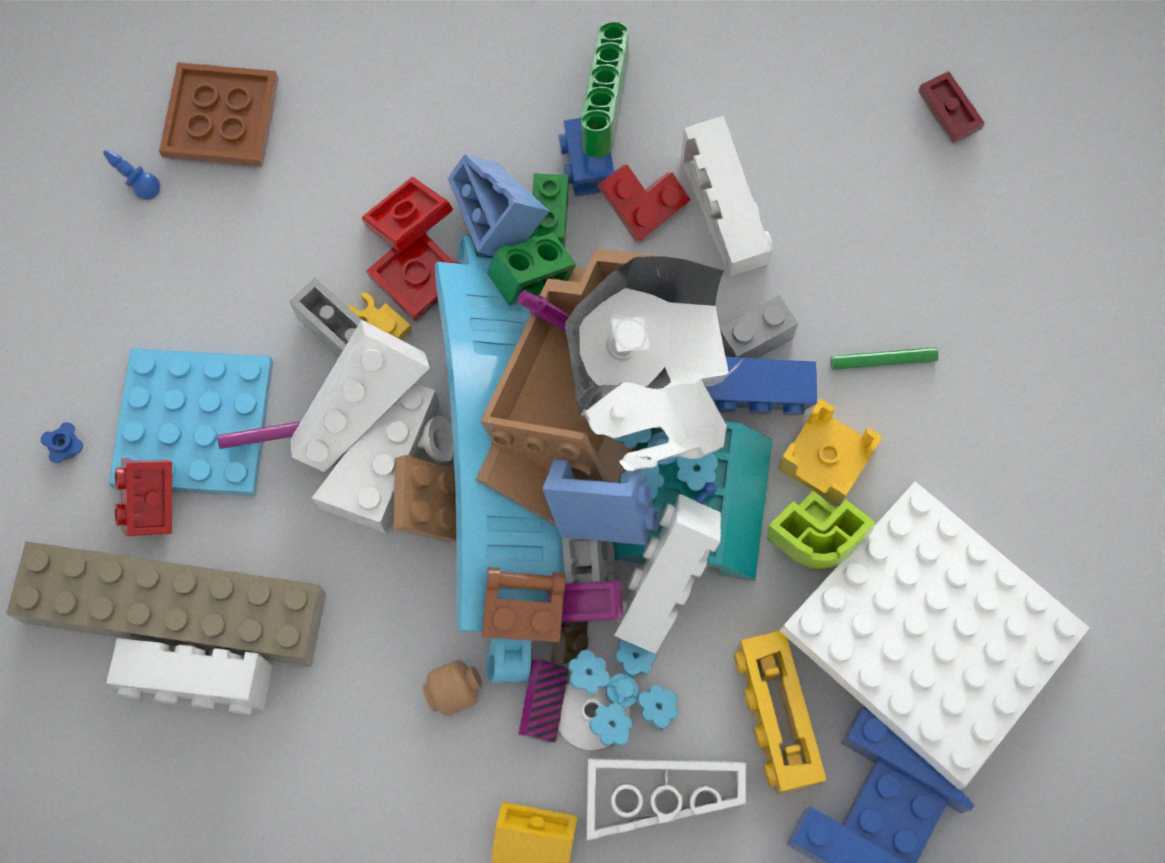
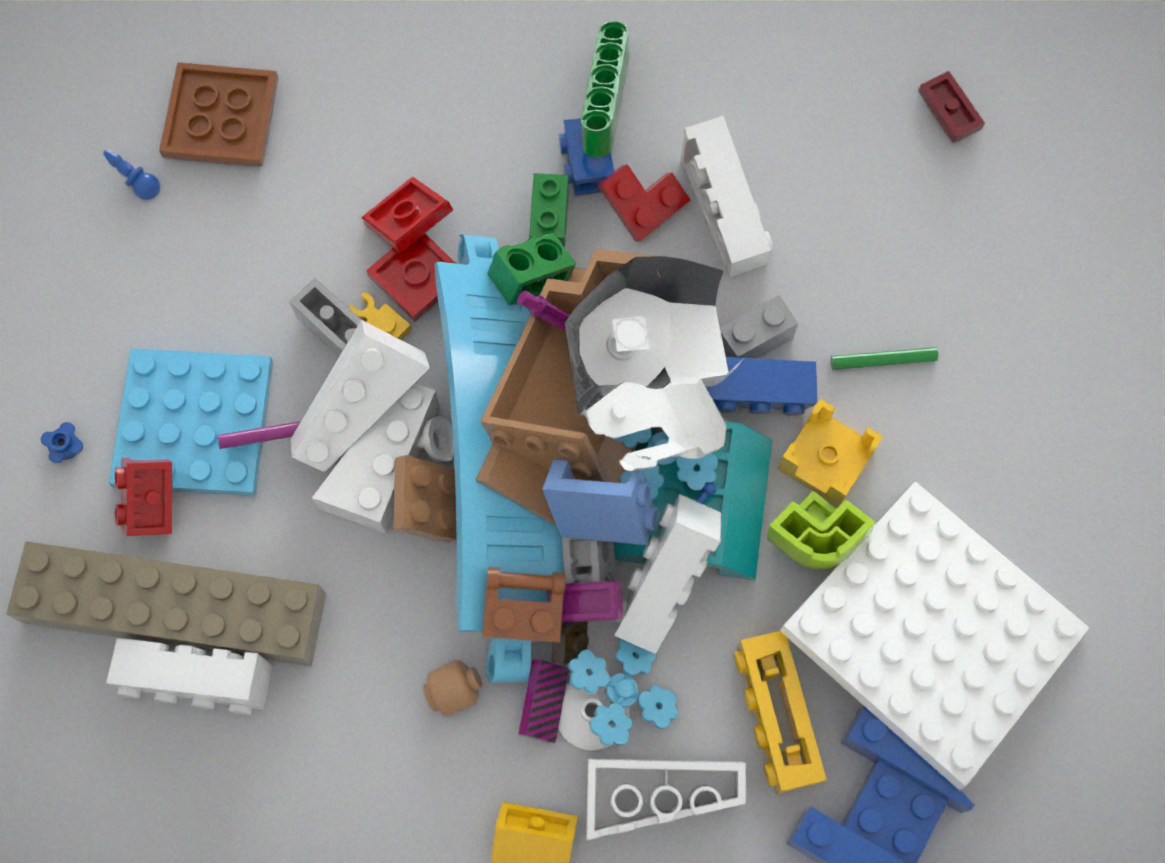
(494, 204): medium blue wedge -> none

